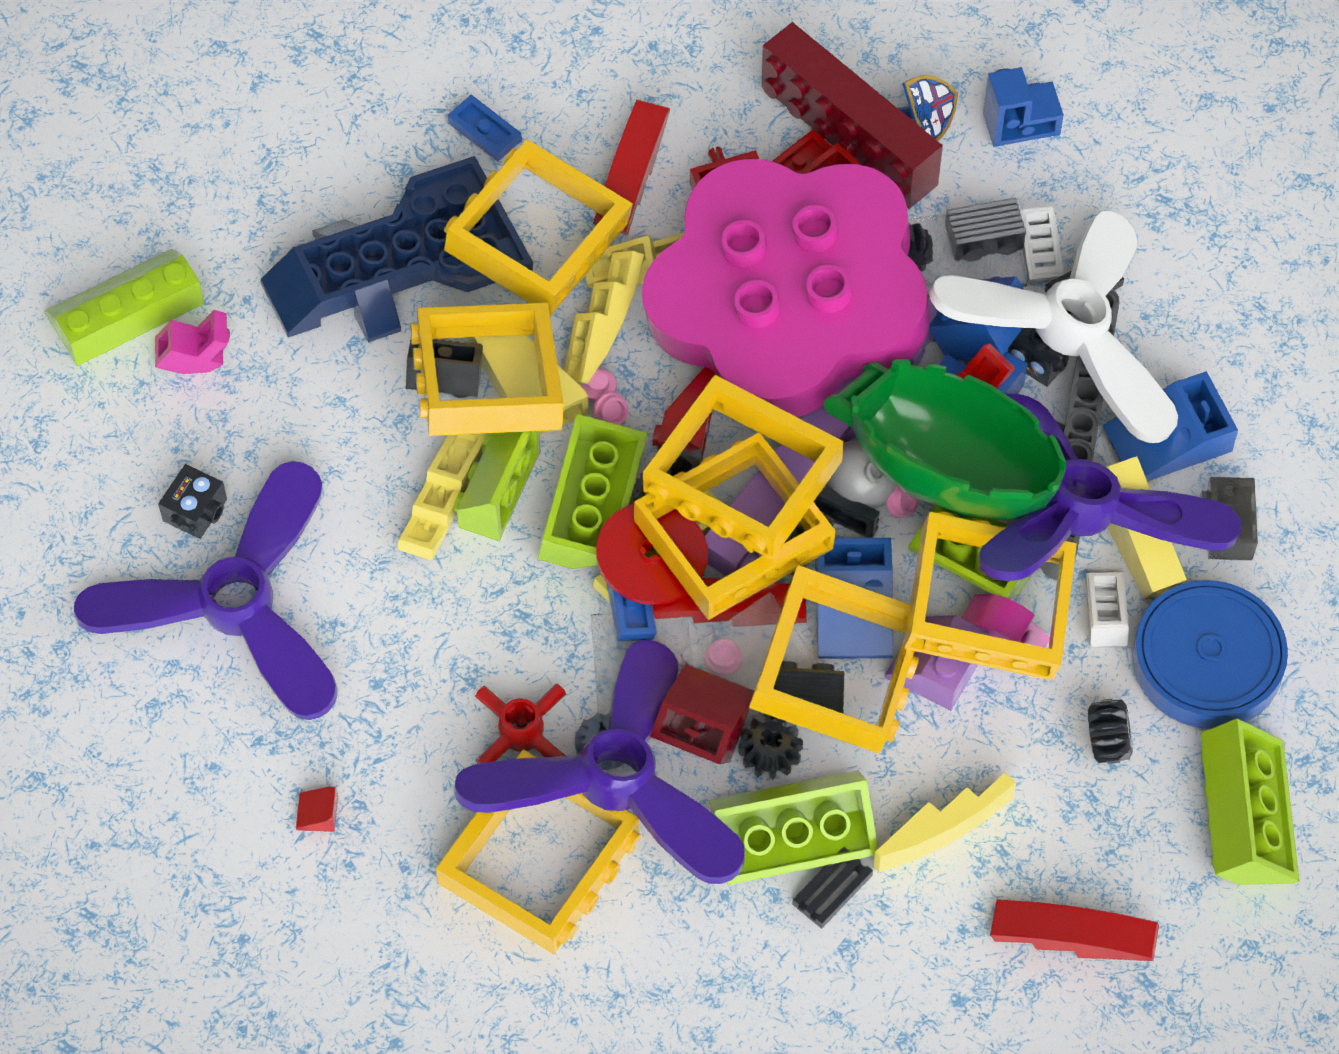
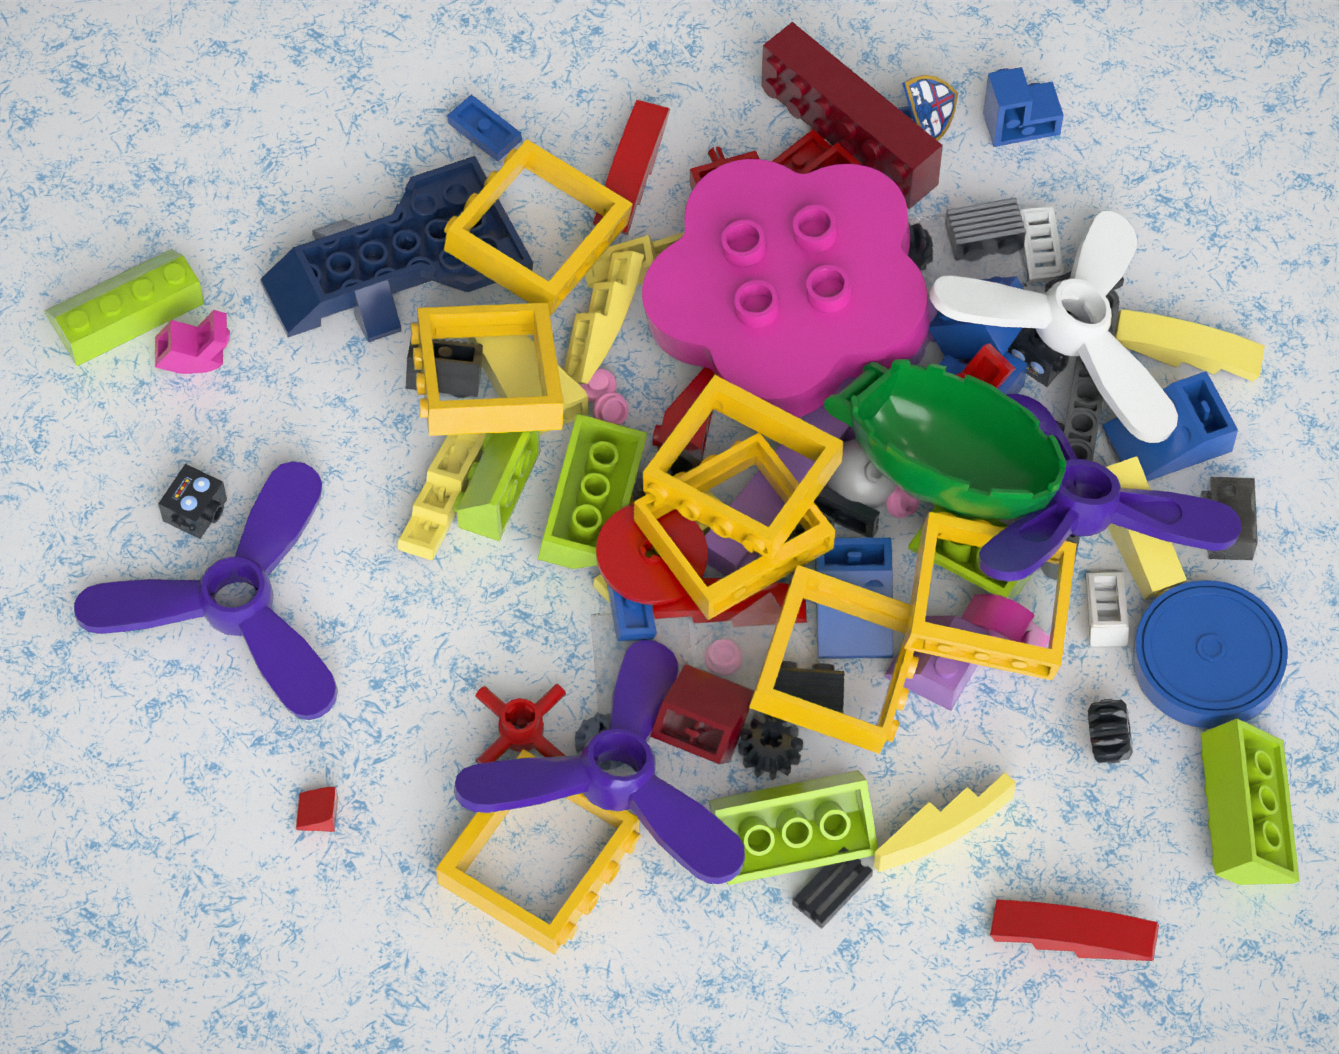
(1188, 342): none -> light yellow slope

